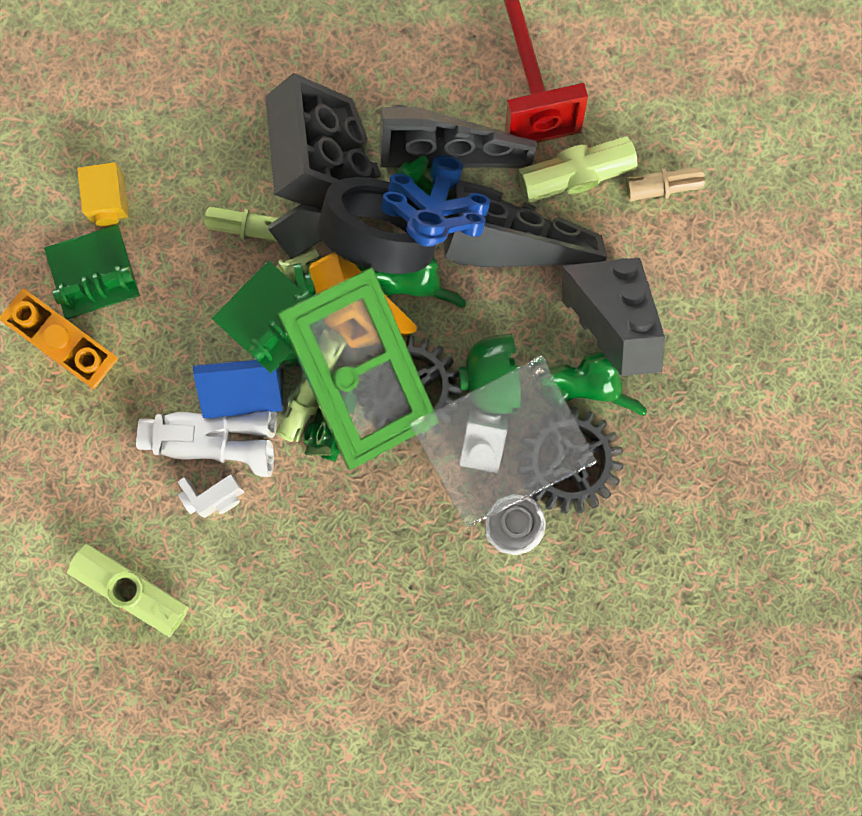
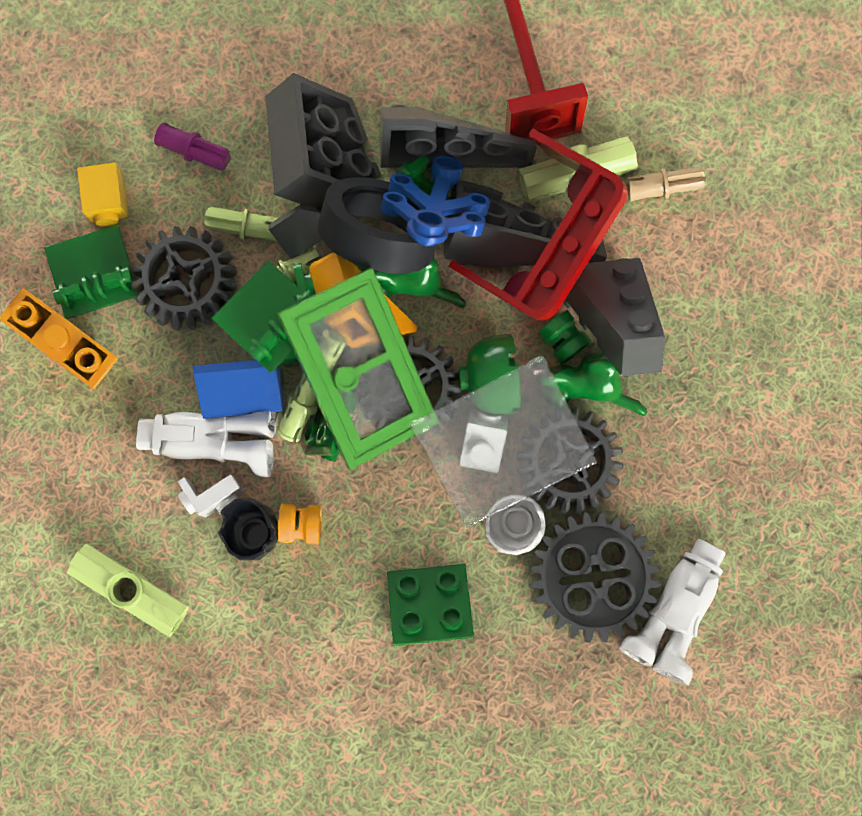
(171, 284): none -> dark grey gear
(192, 146): none -> magenta axle
(248, 529): none -> black hair
(309, 523): none -> light orange wheel
(429, 605): none -> green hinge
(564, 337): none -> green wheel
(596, 202): none -> red windscreen
(599, 612): none -> dark grey gear
(679, 610): none -> white piece

